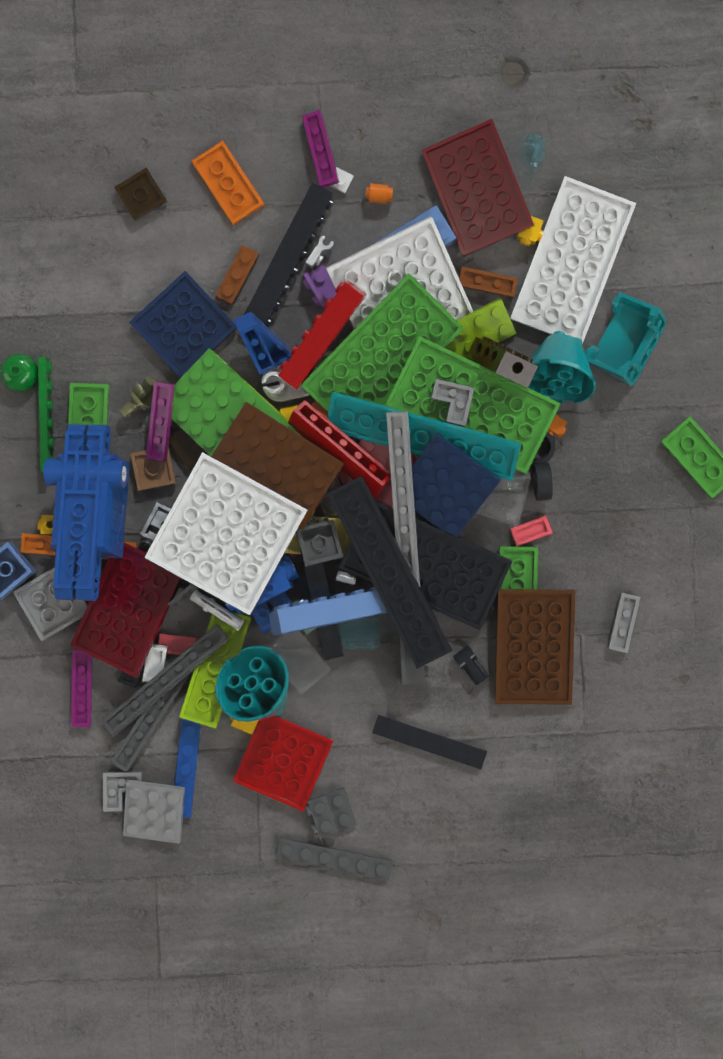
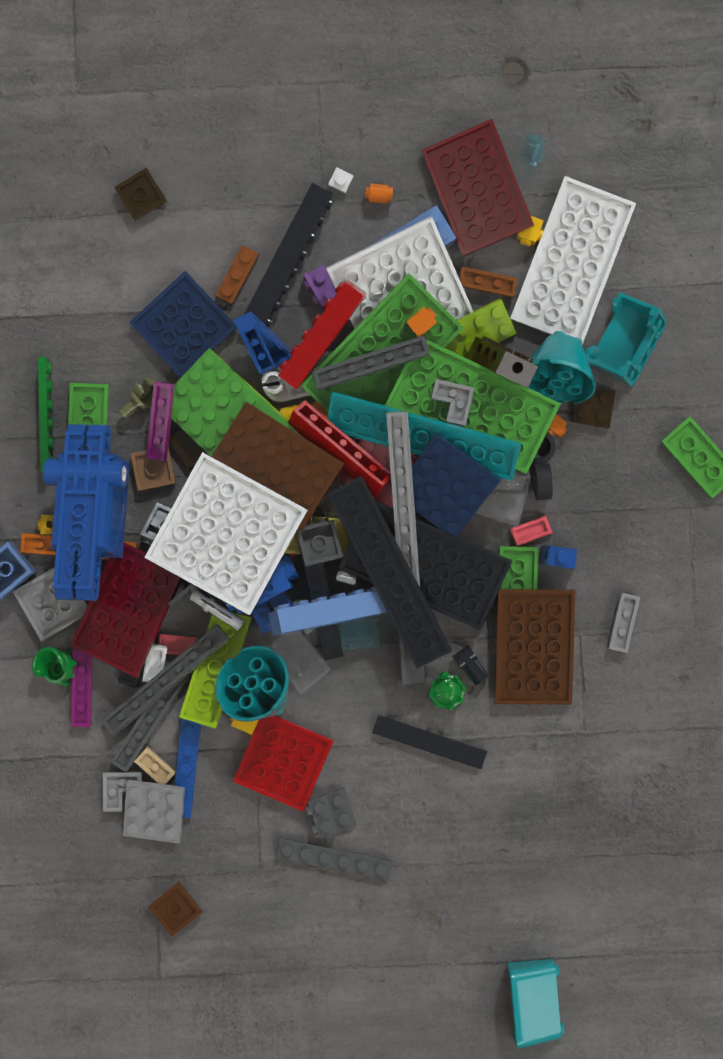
(19, 372): green cylinder -> none
(53, 665): none -> green hair
(155, 766): none -> tan plate
(175, 908): none -> reddish brown plate
(227, 183): orange tile -> none
(316, 256): white plate -> none
(320, 149): magenta plate -> none
(371, 363): none -> dark grey plate
(422, 320): none -> orange brick
(446, 691): none -> green hair
(535, 1002): none -> teal windscreen
(558, 556): none -> blue torso
(595, 410): none -> dark brown plate

